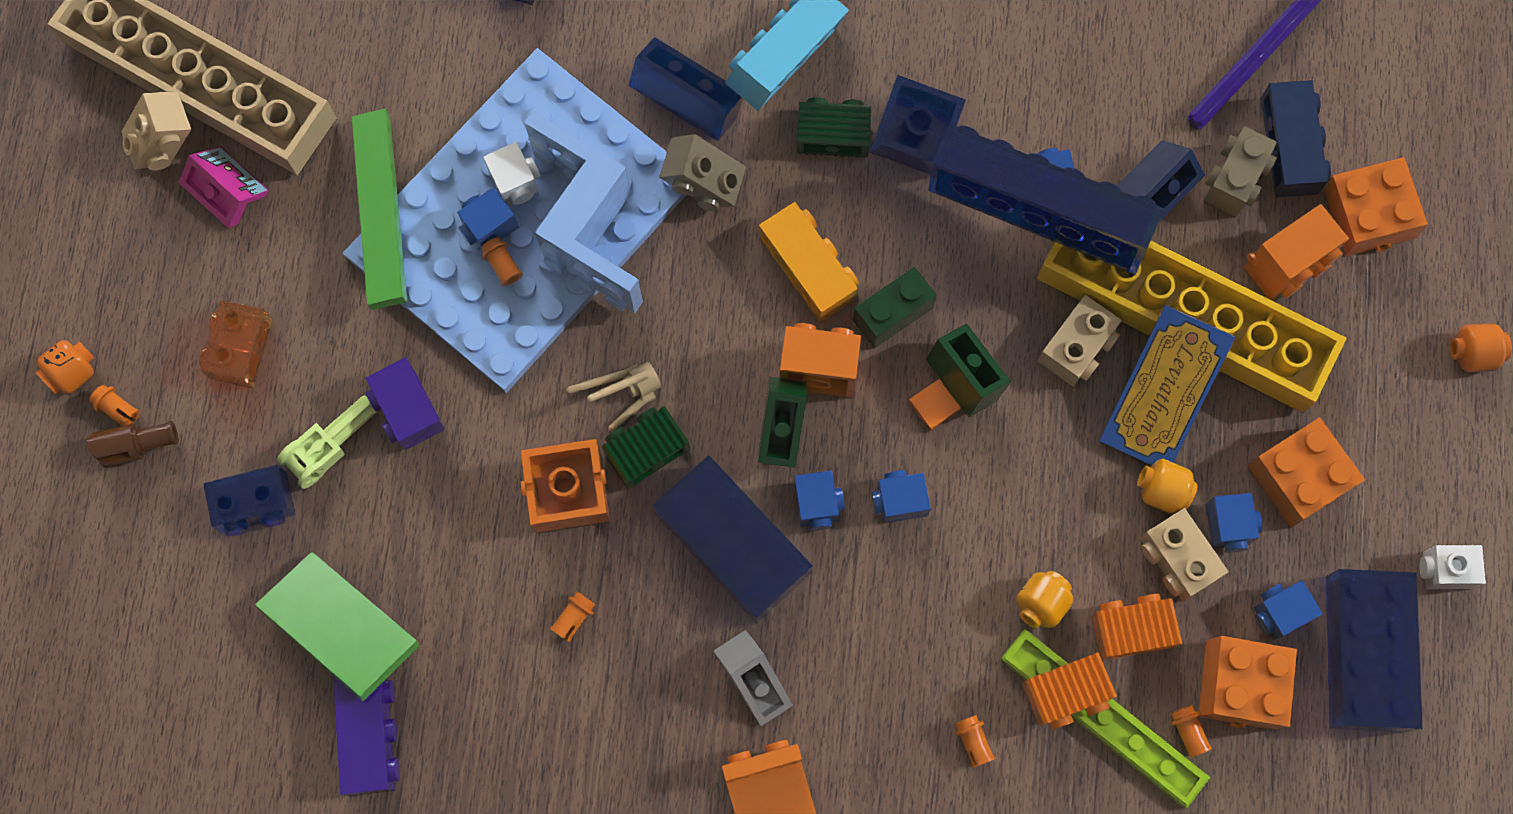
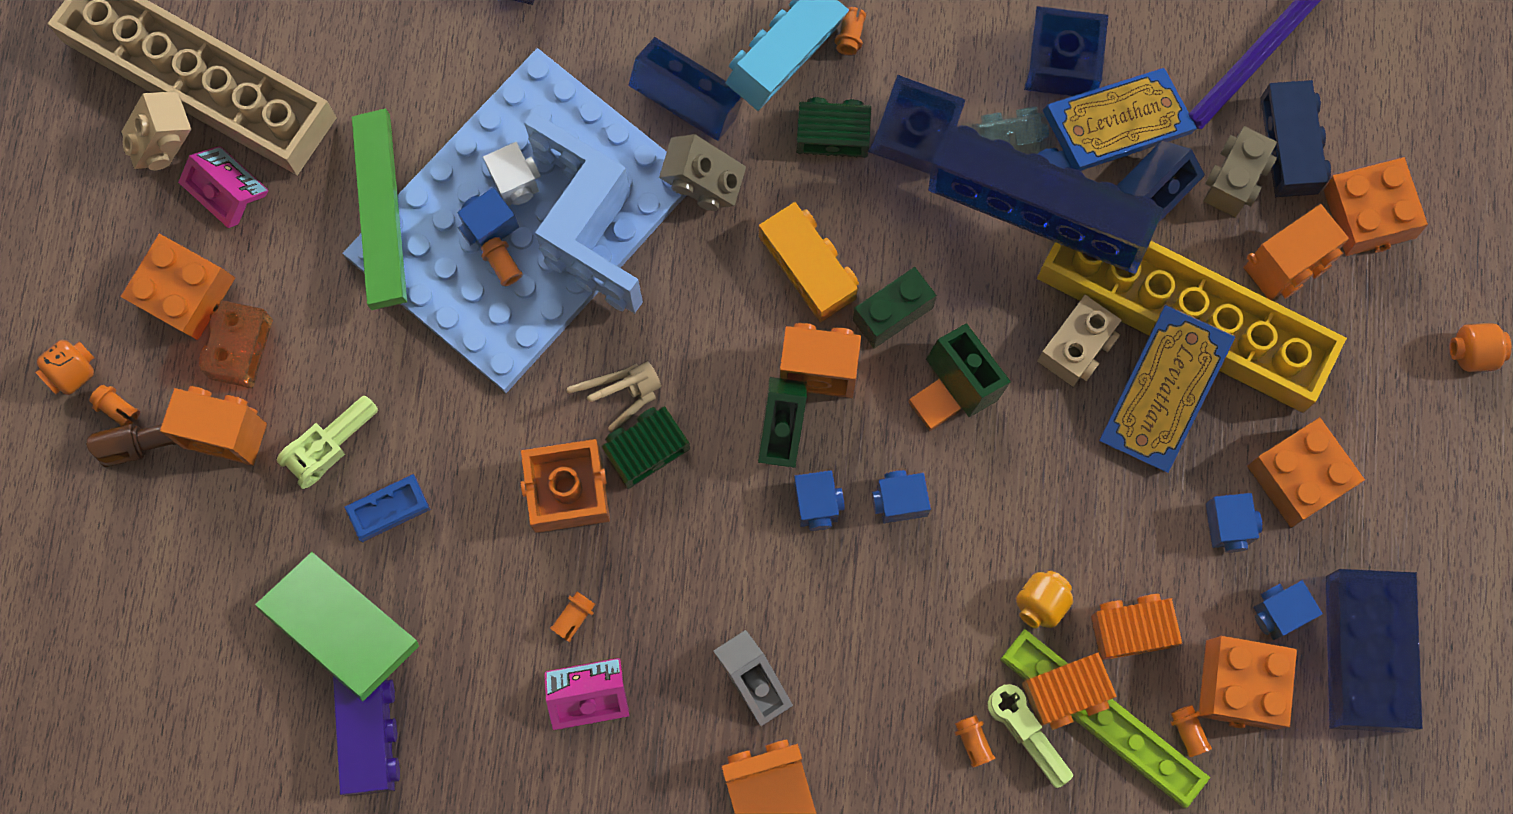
(178, 286): none -> orange brick
(214, 425): none -> orange brick
(249, 500): clear blue brick -> none
(387, 508): none -> blue plate
(404, 404): dark purple brick -> none
(586, 694): none -> dark pink panel
(732, 539): clear blue brick -> none
(849, 40): none -> orange pin
(1026, 126): none -> clear light blue hinge
(1027, 731): none -> yellowish green connector
(1065, 51): none -> clear blue brick
(1119, 119): none -> tile
(1167, 486): light orange head -> none
(1182, 555): tan brick -> none
(1453, 567): white brick -> none

